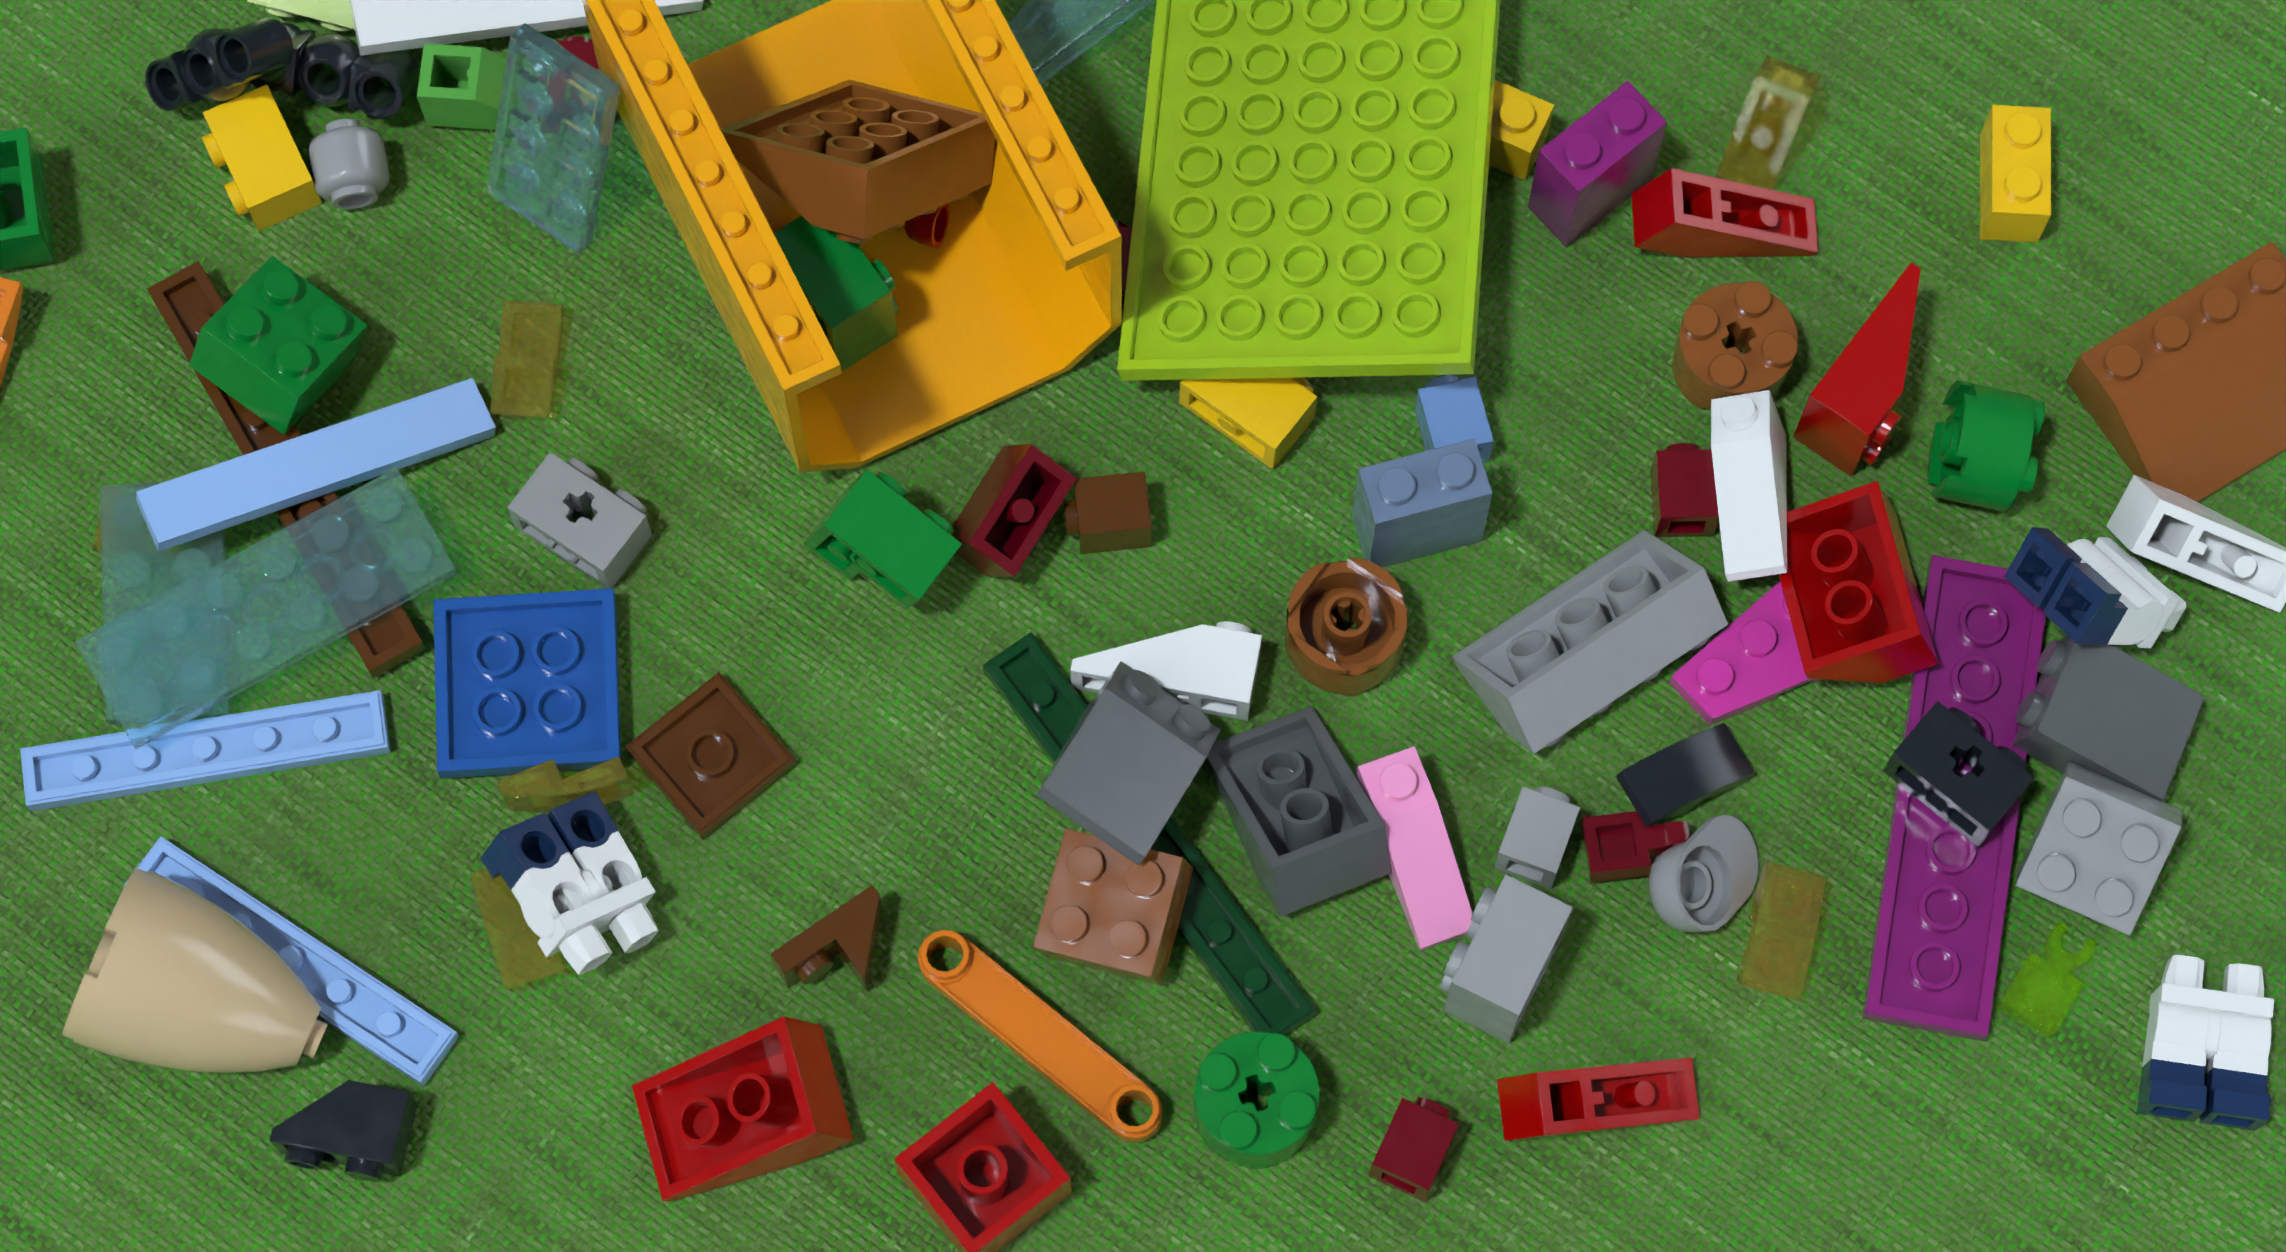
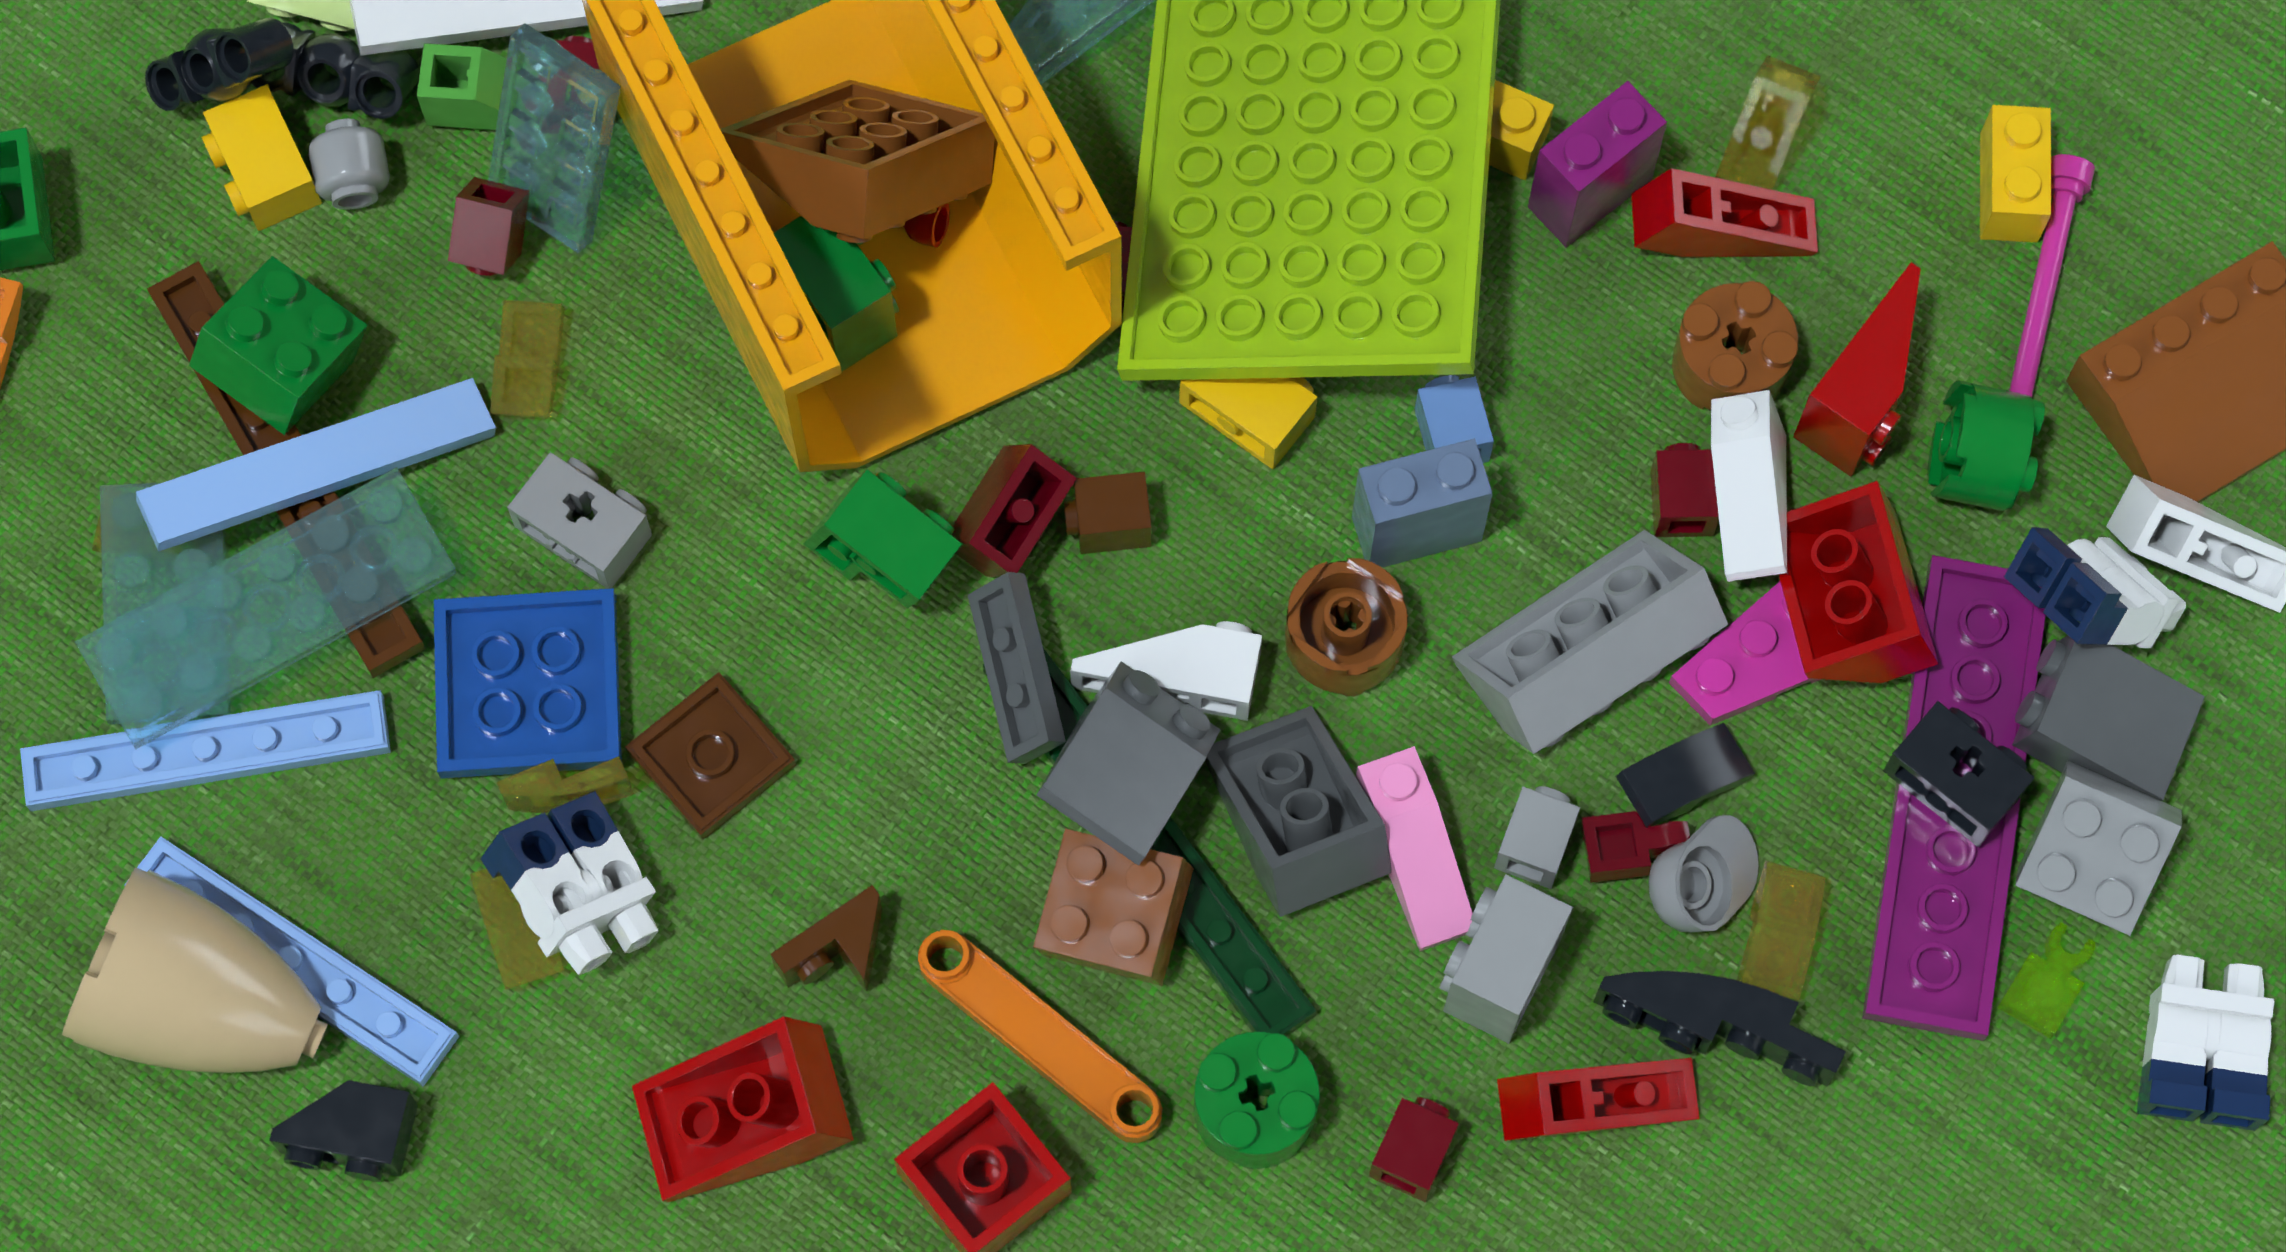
(488, 226): none -> dark red brick
(1016, 668): none -> dark grey plate
(1696, 1006): none -> black slope
(2069, 182): none -> dark pink piece

